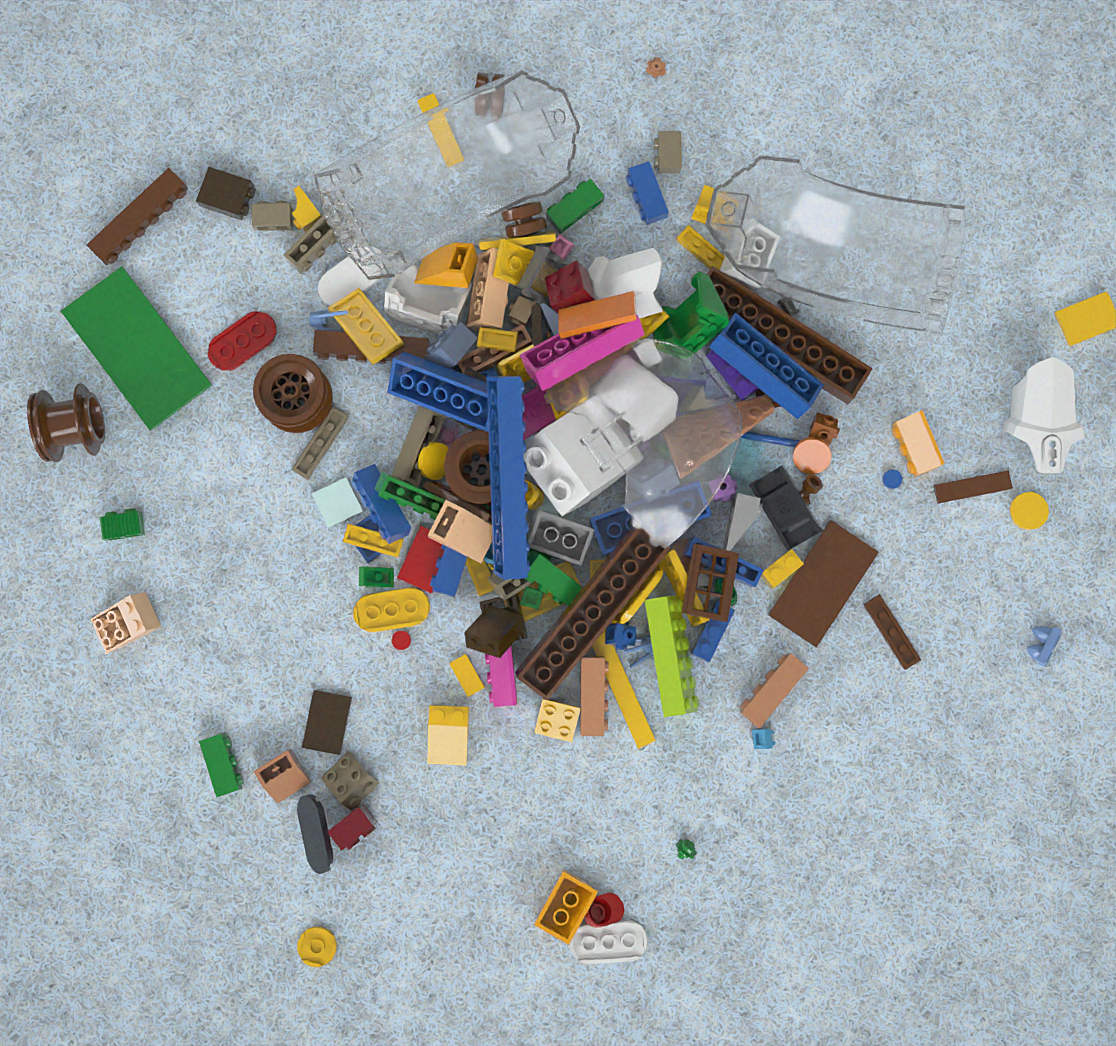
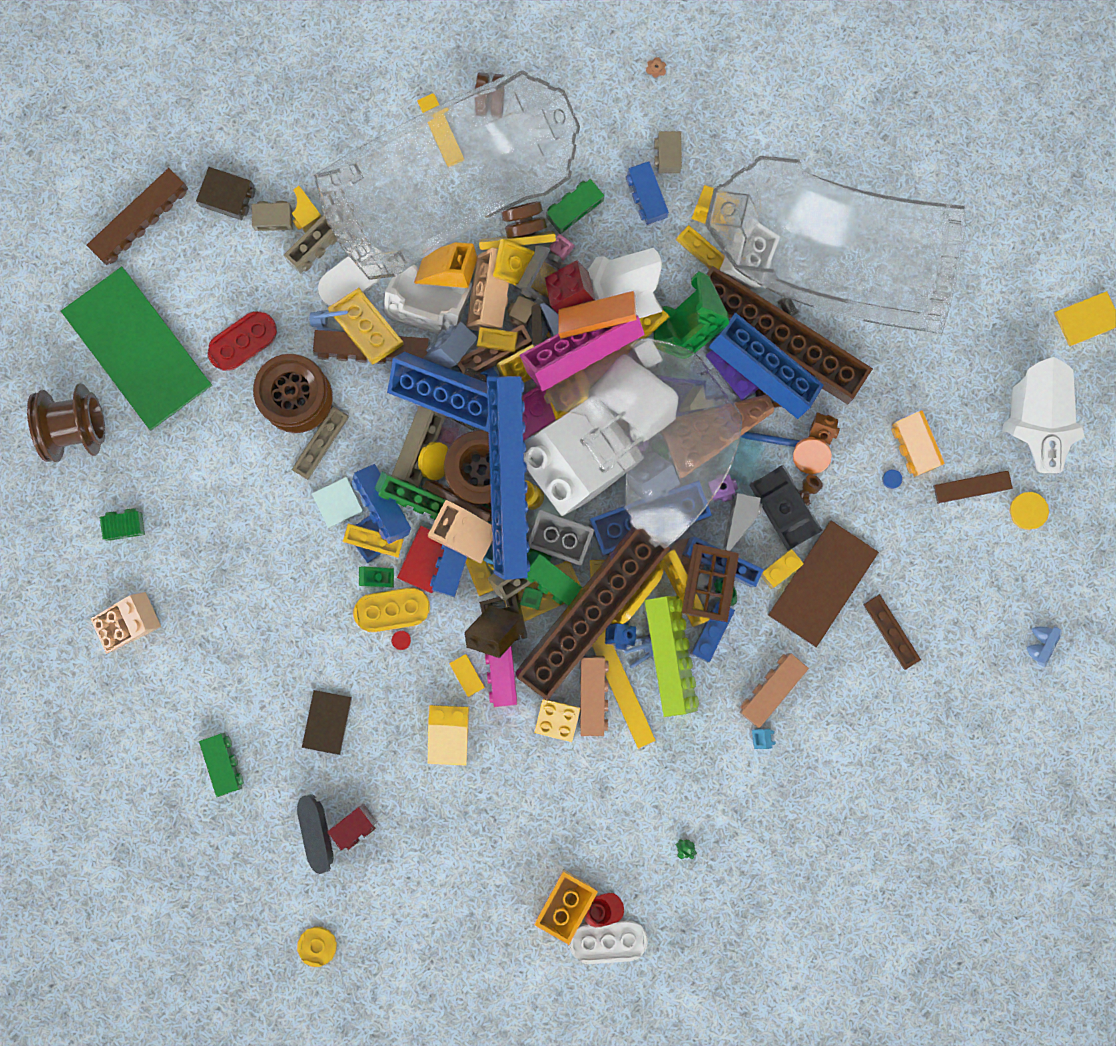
(282, 776): nougat slope -> none
(349, 781): dark tan bracket -> none

